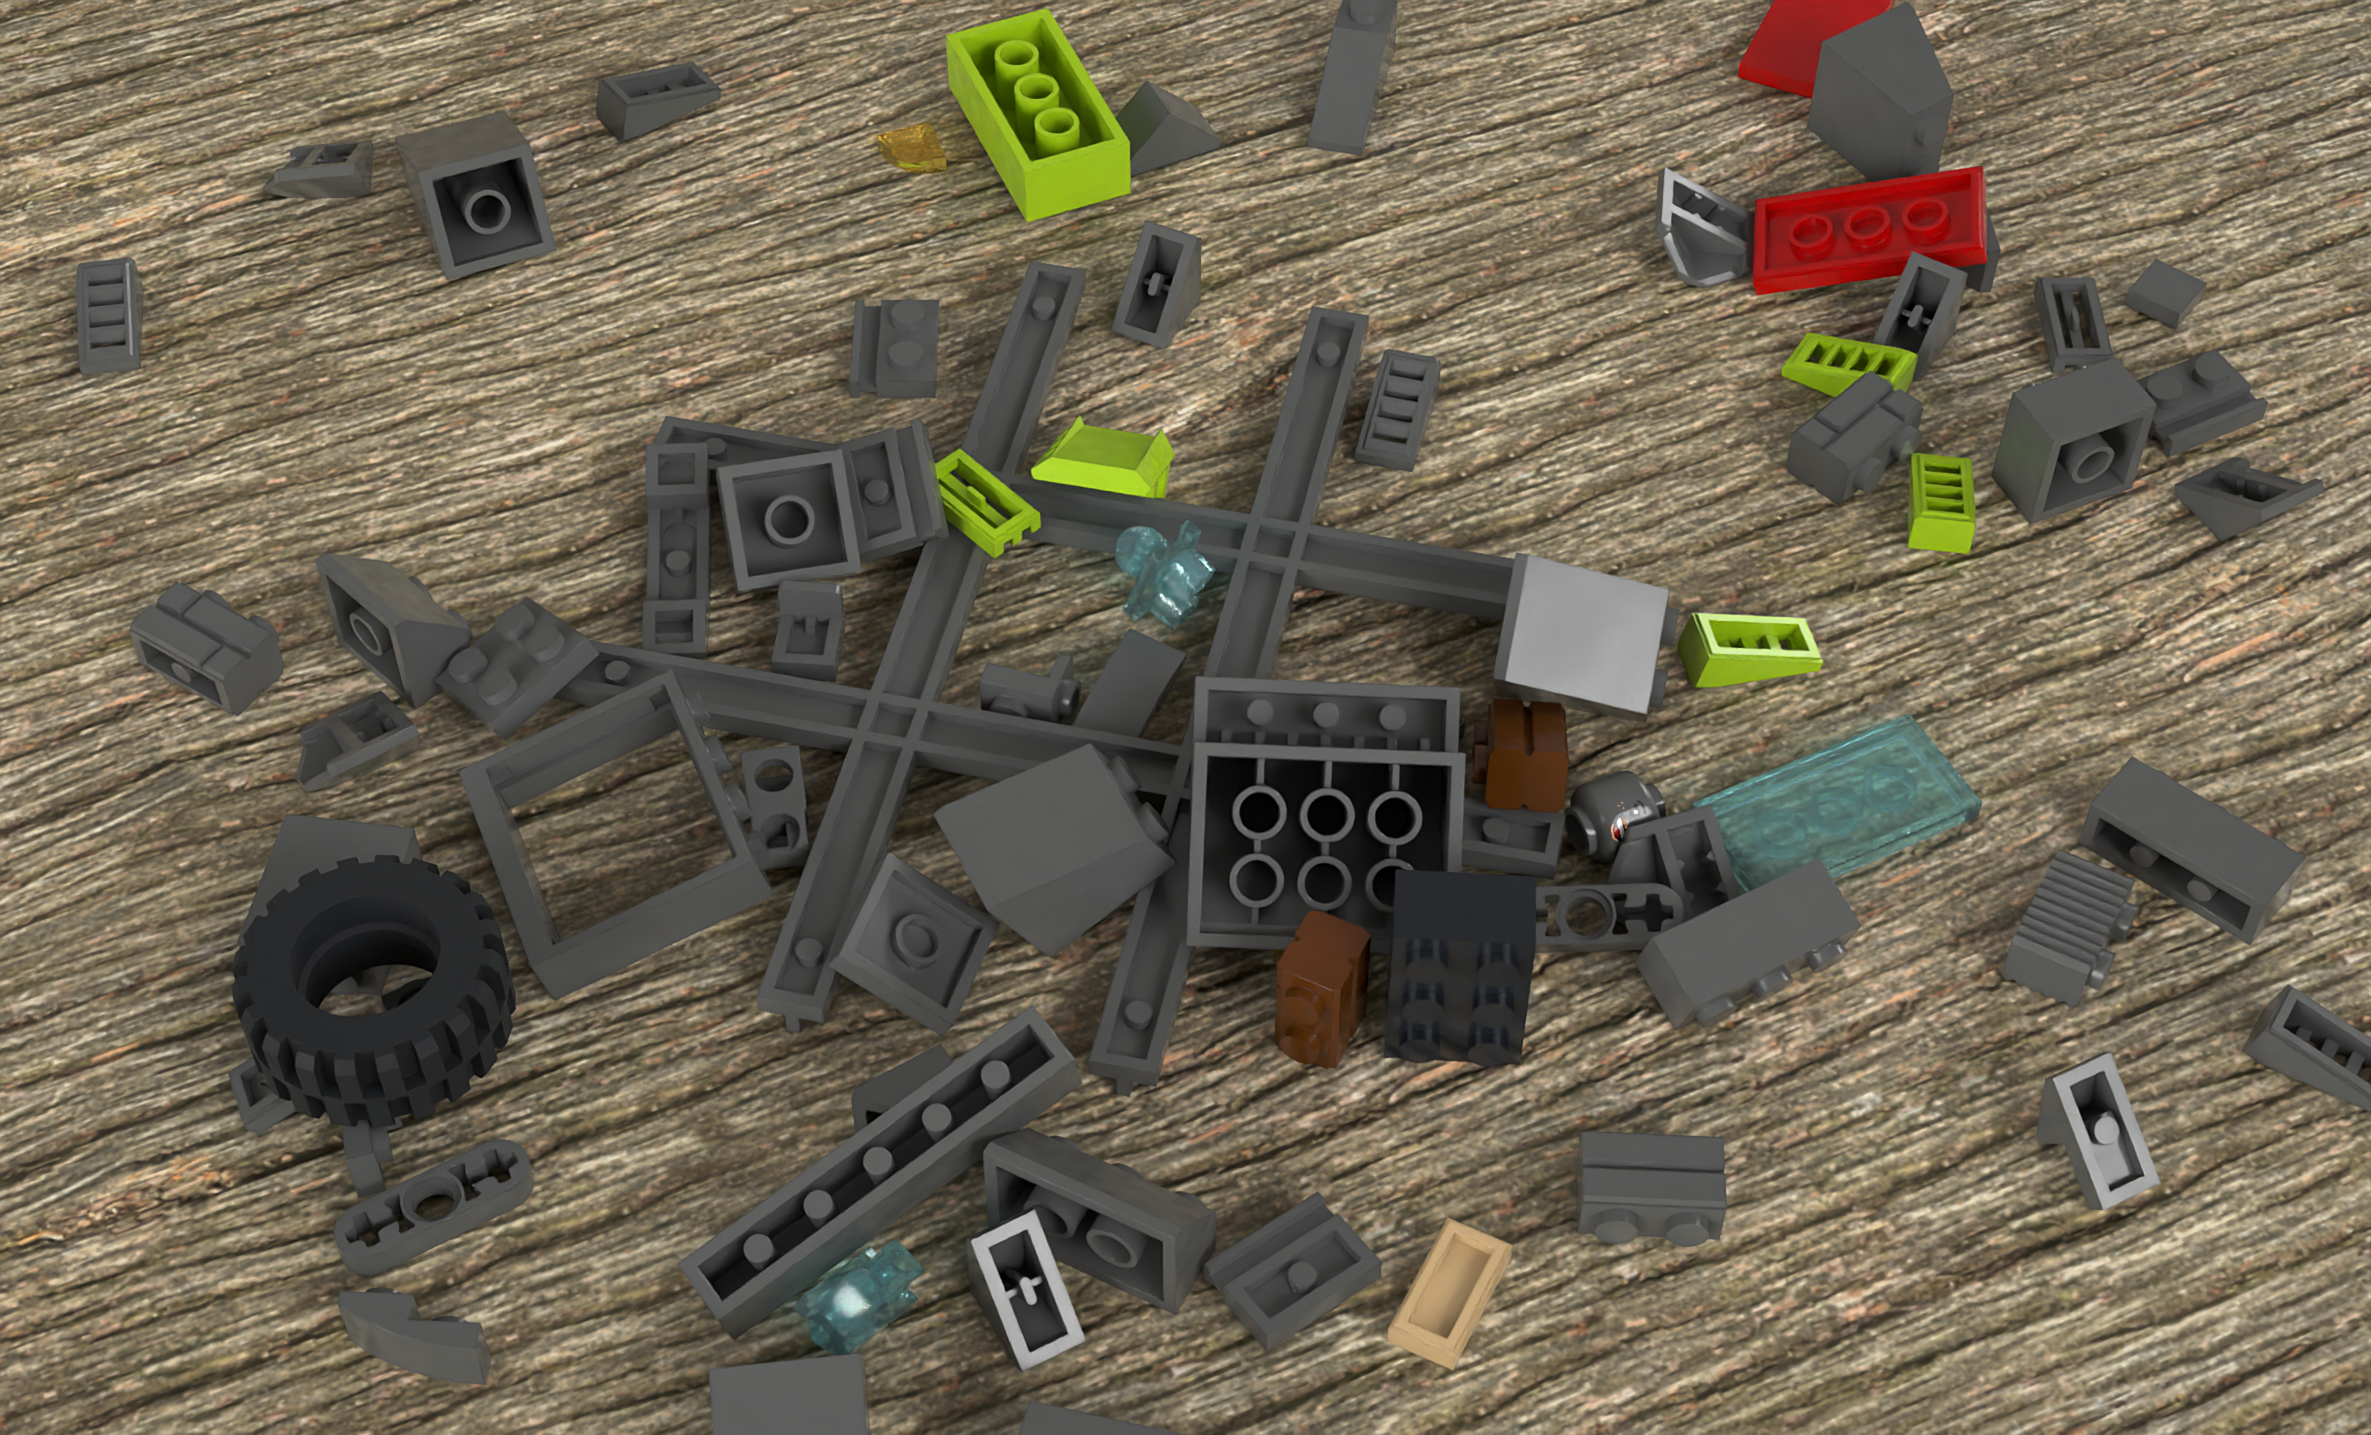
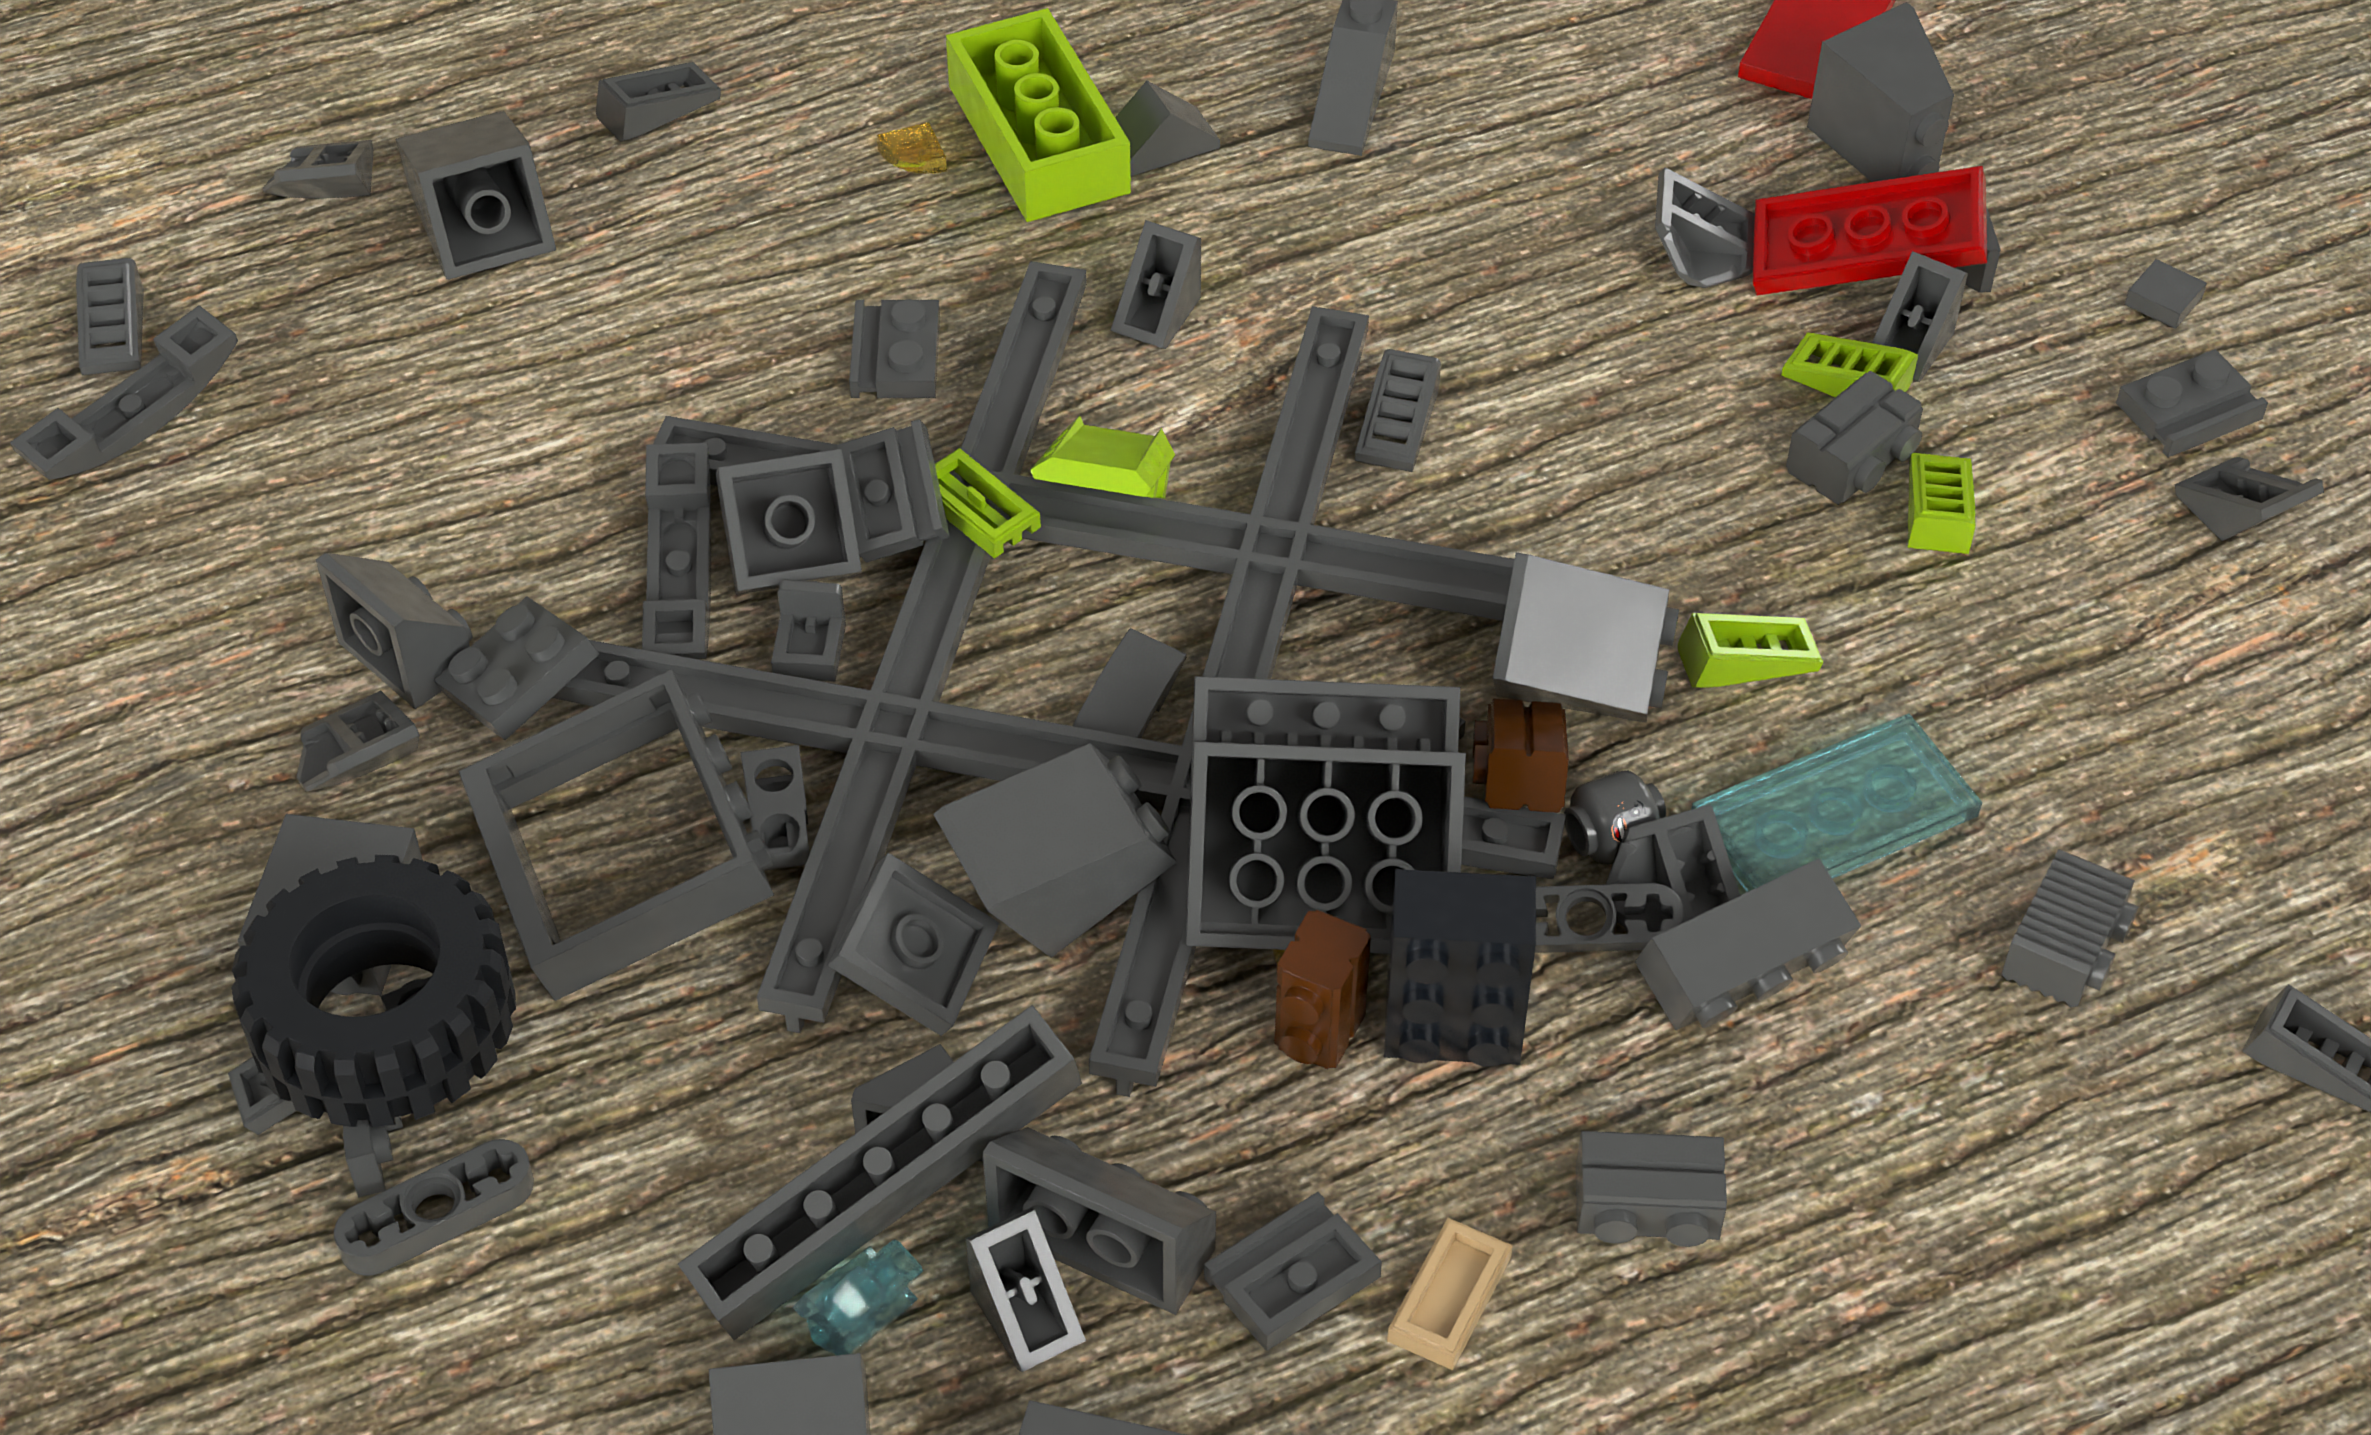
(137, 407): none -> dark grey slope
(208, 647): dark grey brick -> none
(392, 1330): dark grey slope -> none
(1029, 694): dark grey bracket -> none
(1164, 574): clear light blue hips -> none
(2073, 440): dark grey brick -> none
(2076, 353): dark grey tile -> none
(2096, 1123): slope -> none
(2191, 850): dark grey brick -> none

